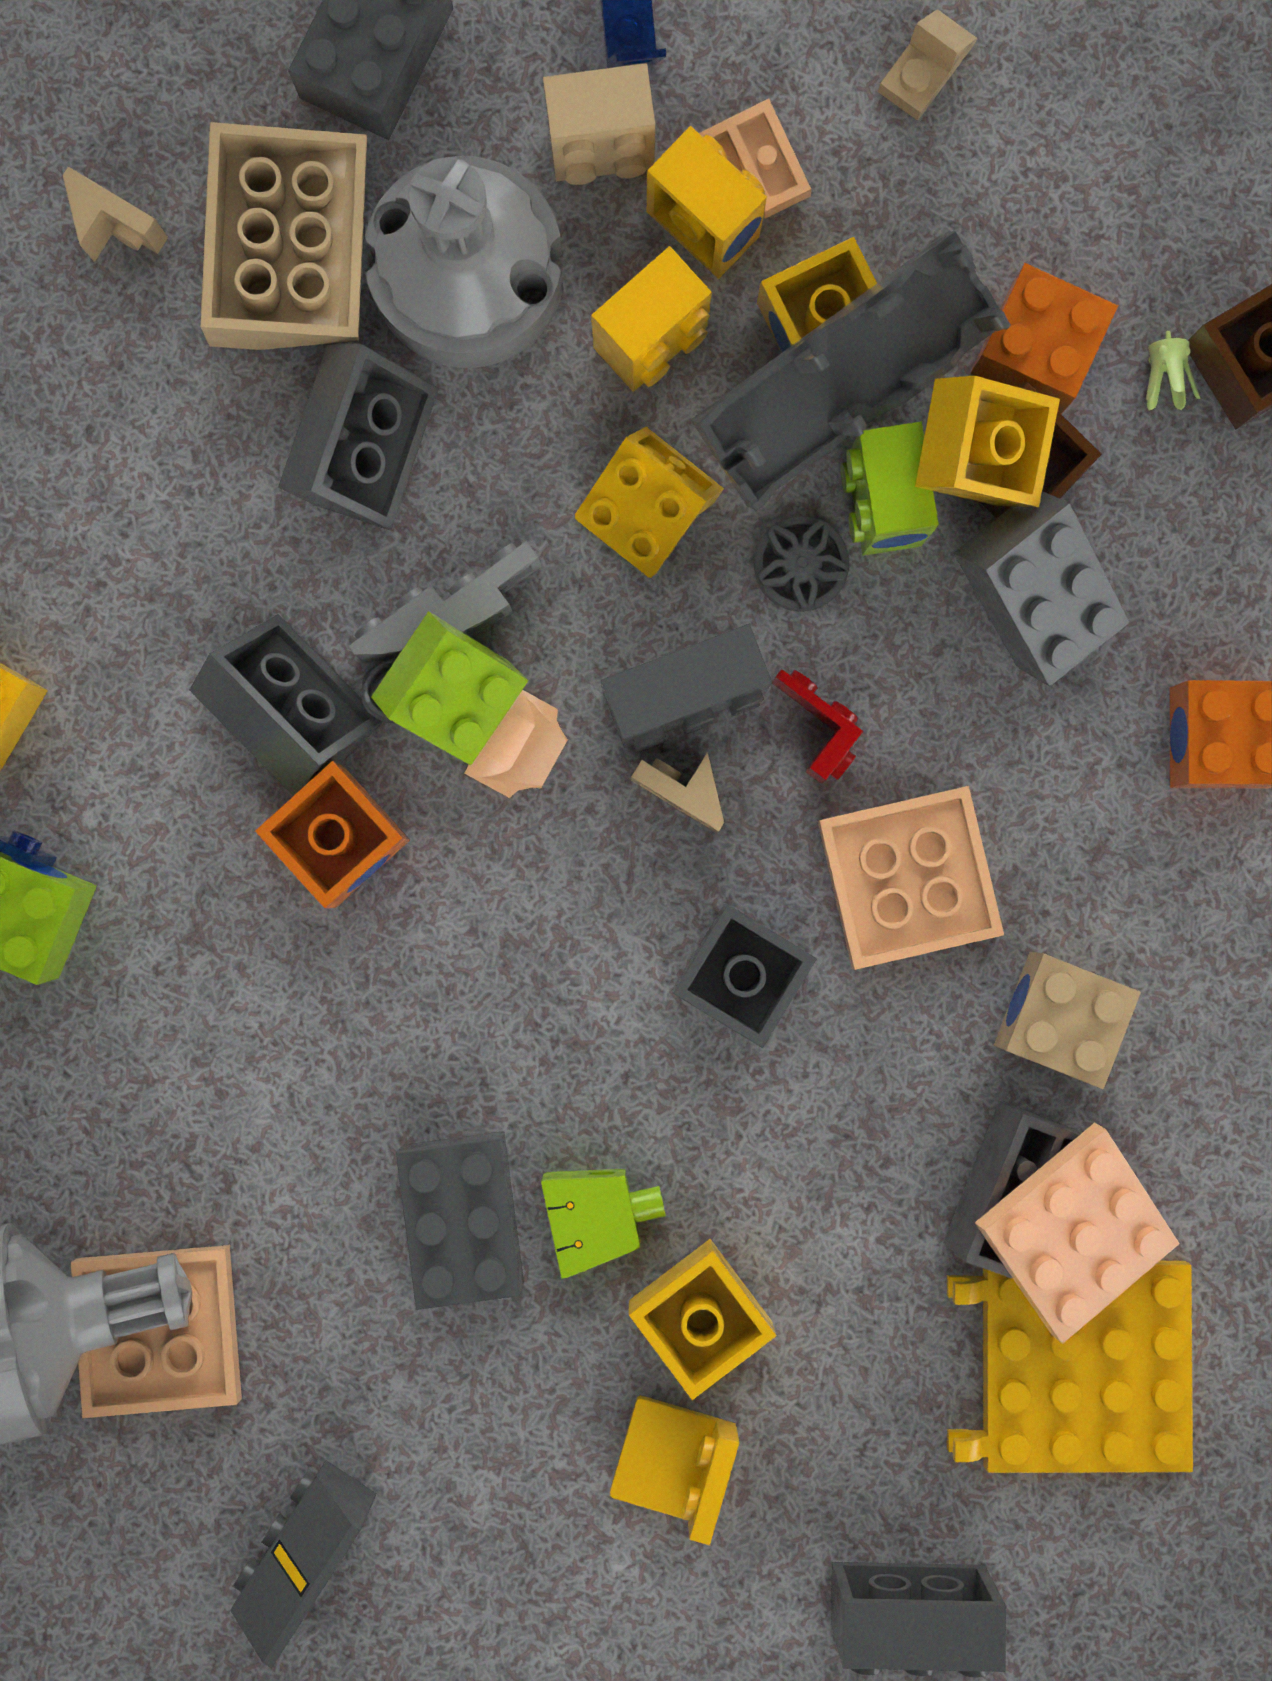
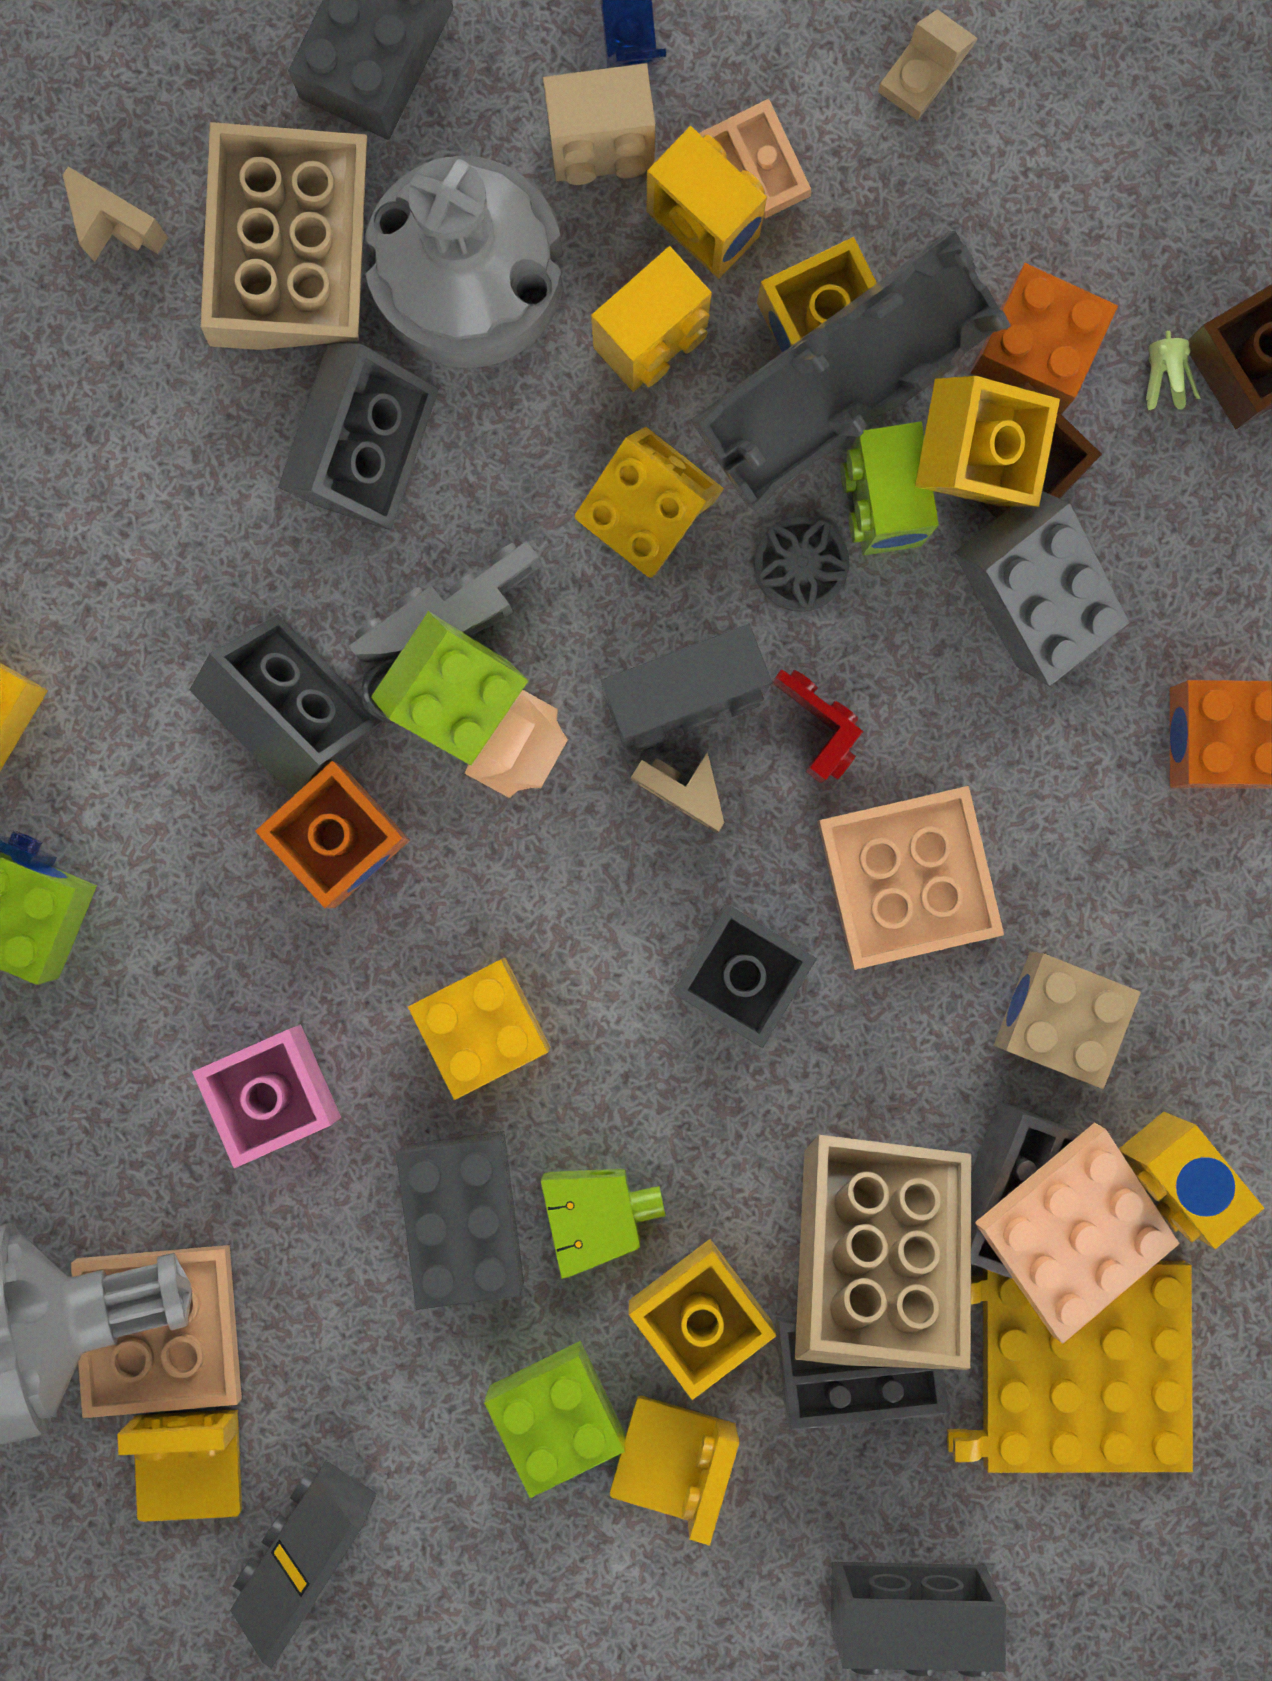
(185, 1464): none -> yellow bracket
(267, 1096): none -> bright pink brick
(479, 1028): none -> yellow brick
(555, 1419): none -> lime brick
(848, 1394): none -> flat silver wedge
(884, 1256): none -> tan slope
(1190, 1180): none -> yellow brick

